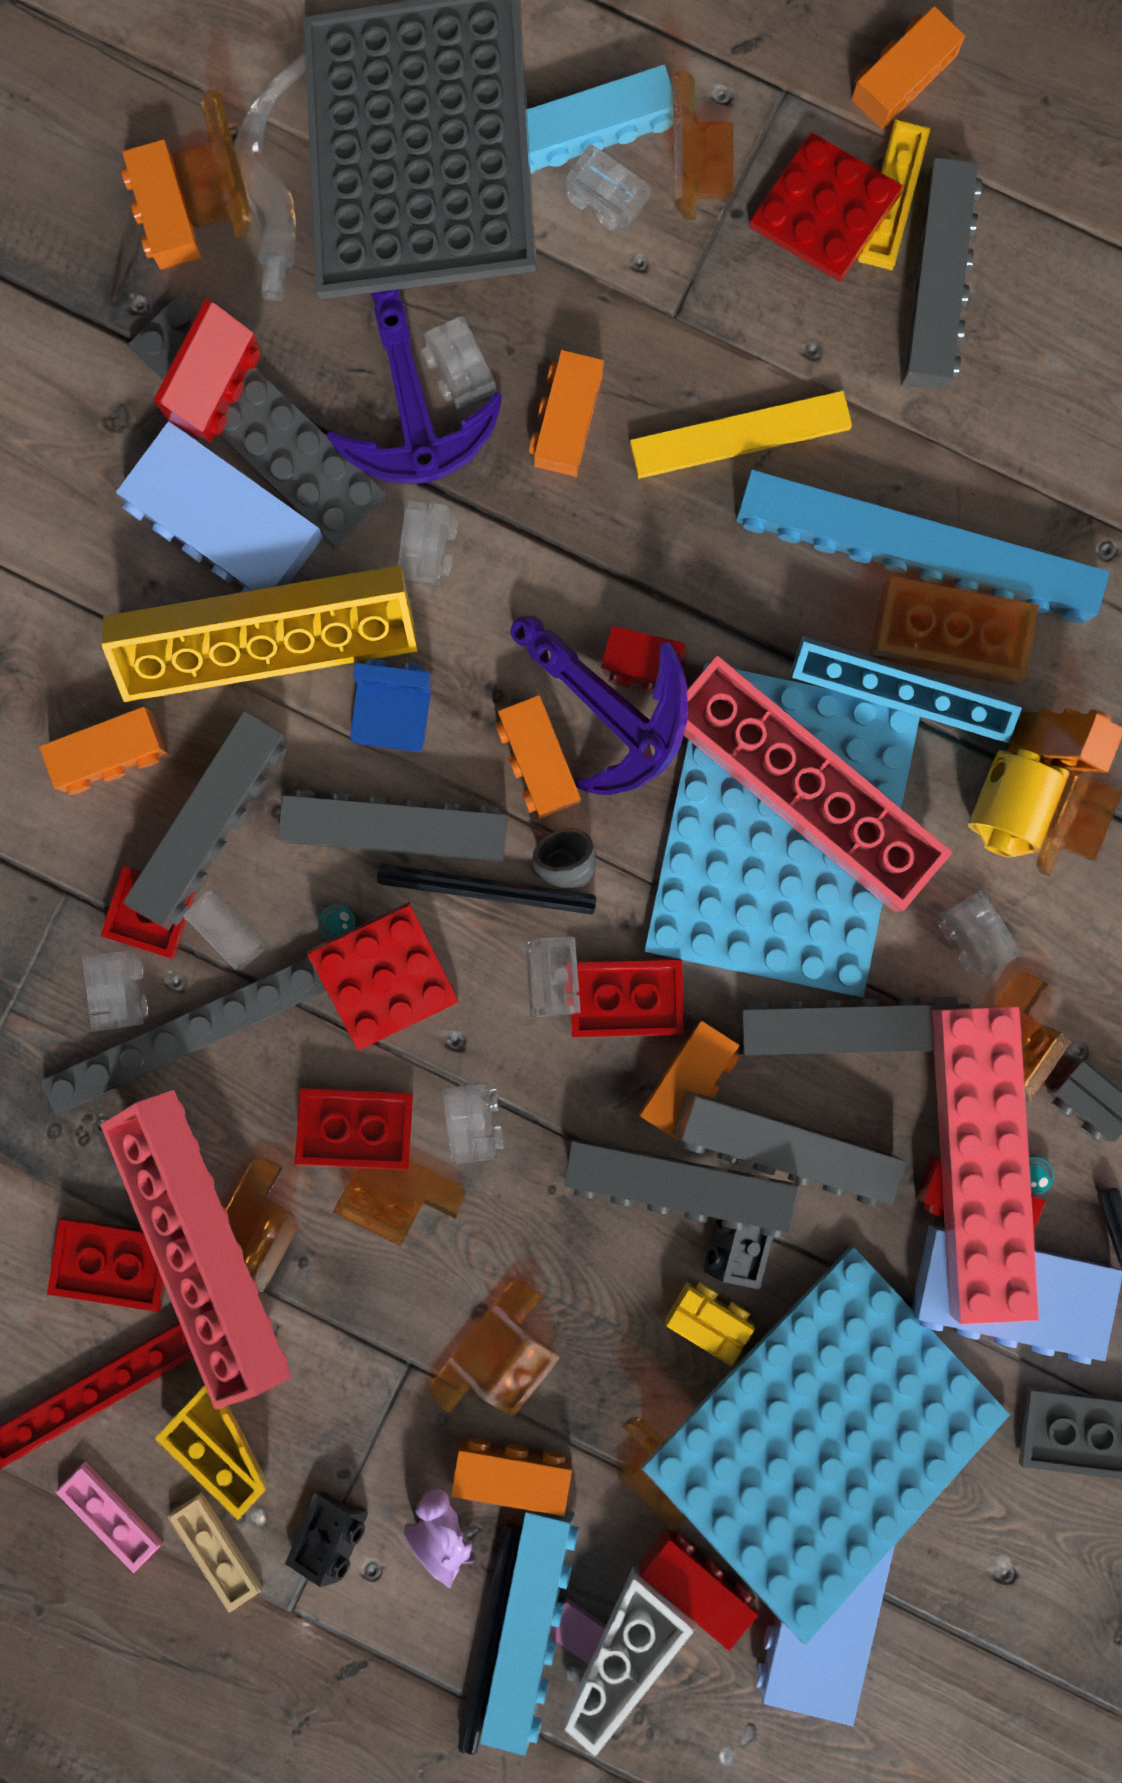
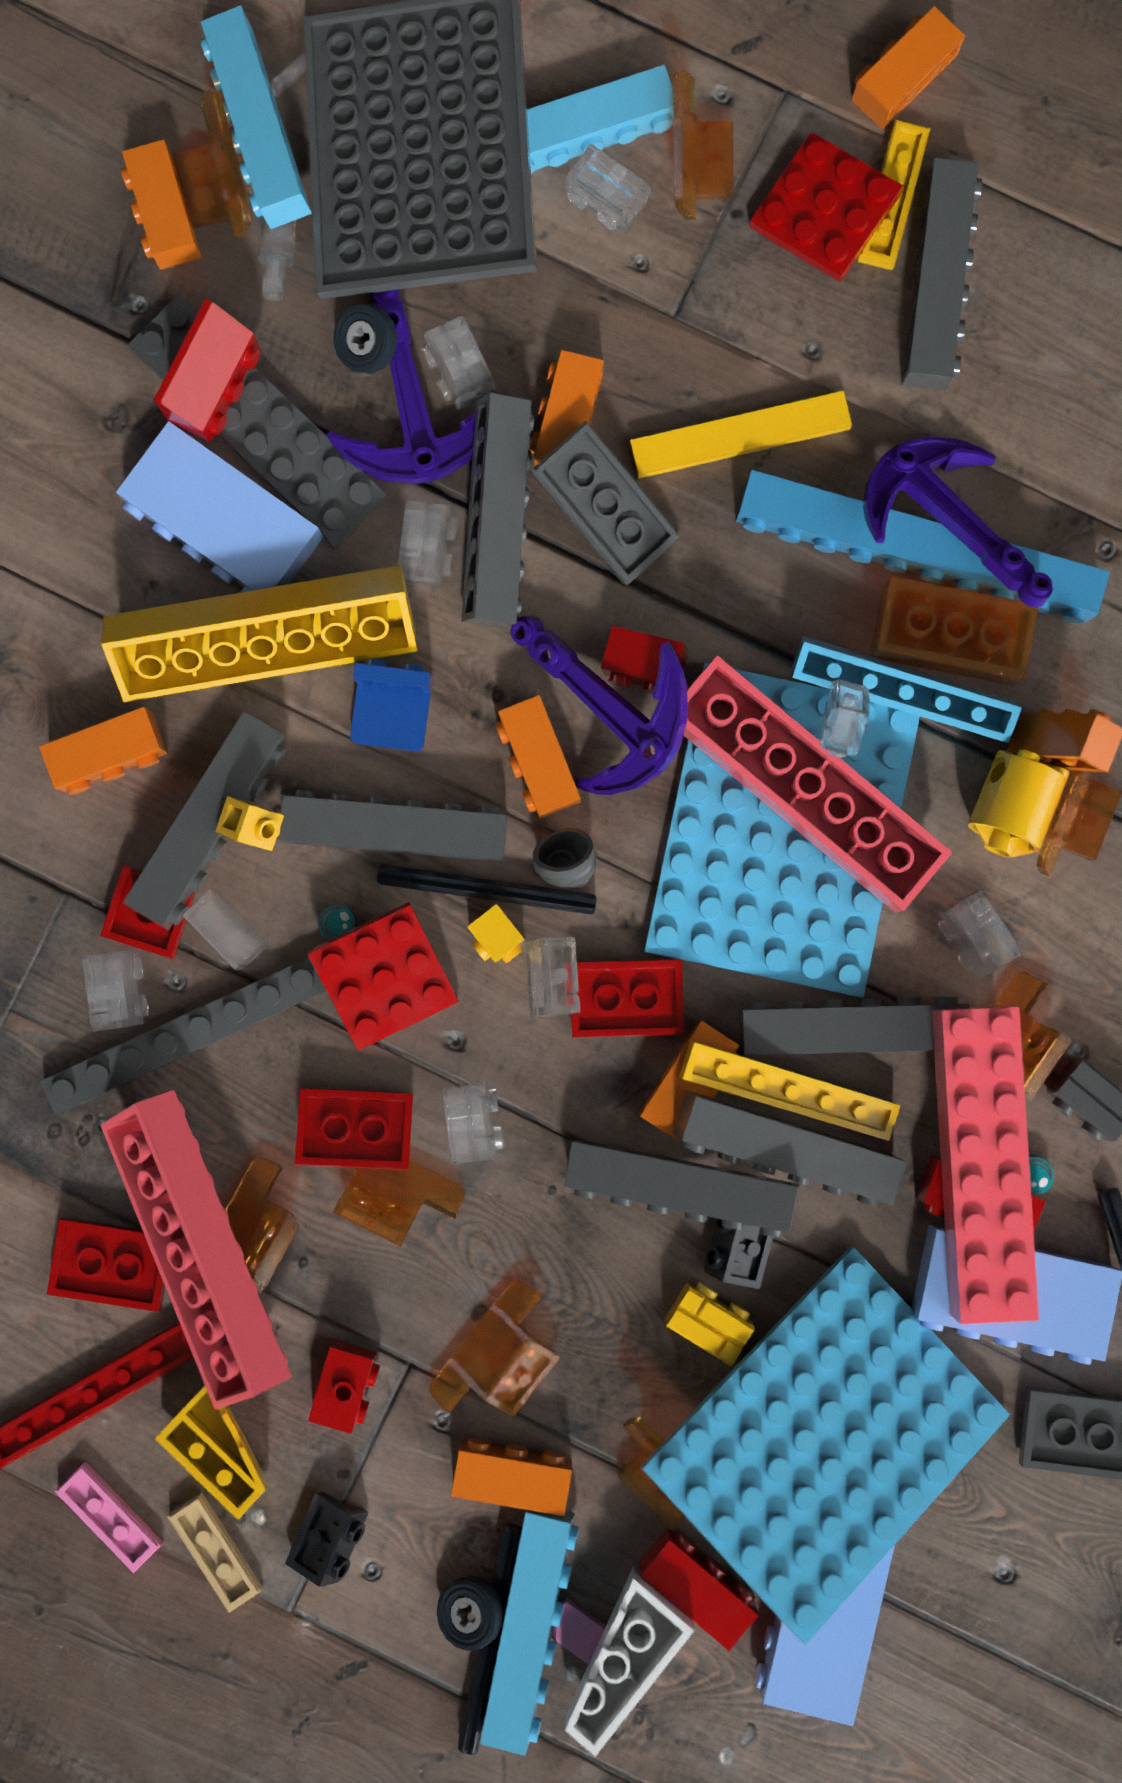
(249, 823): none -> yellow brick
(255, 118): none -> medium azure brick
(343, 1387): none -> red brick
(372, 354): none -> black bush
(438, 1537): lavender piece -> none
(485, 1605): none -> black bush
(496, 936): none -> yellow brick
(497, 510): none -> dark grey brick
(604, 503): none -> dark grey tile
(789, 1090): none -> yellow plate
(844, 718): none -> clear brick
(910, 469): none -> dark purple piece

